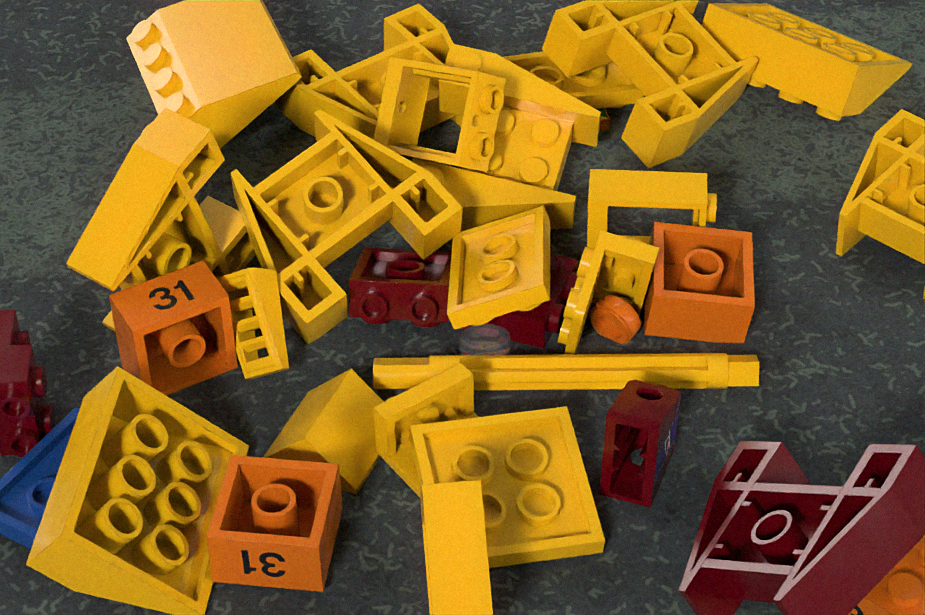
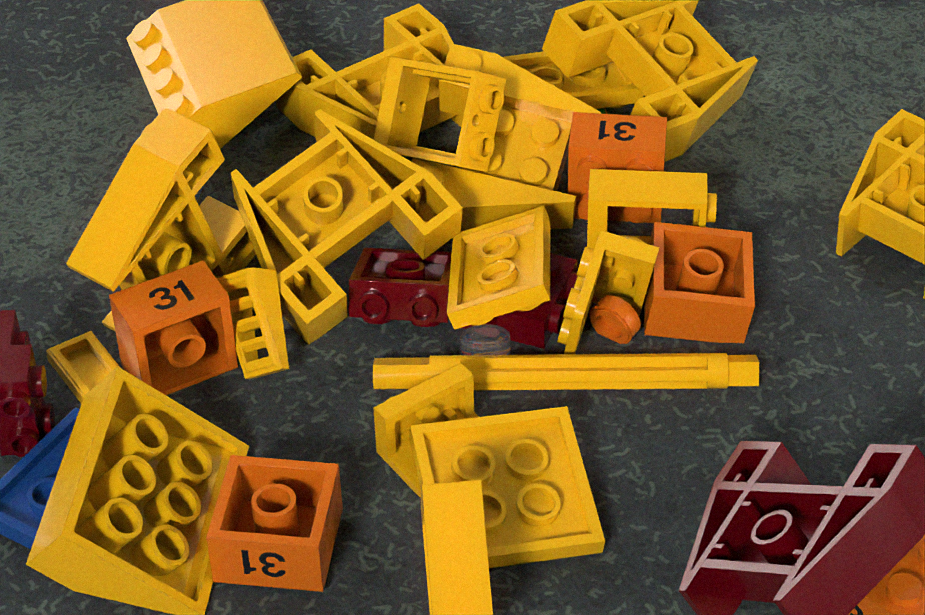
(81, 363): none -> yellow tile
(334, 427): yellow slope -> none
(614, 144): none -> orange brick
(642, 419): dark red torso -> none
(804, 58): yellow slope -> none

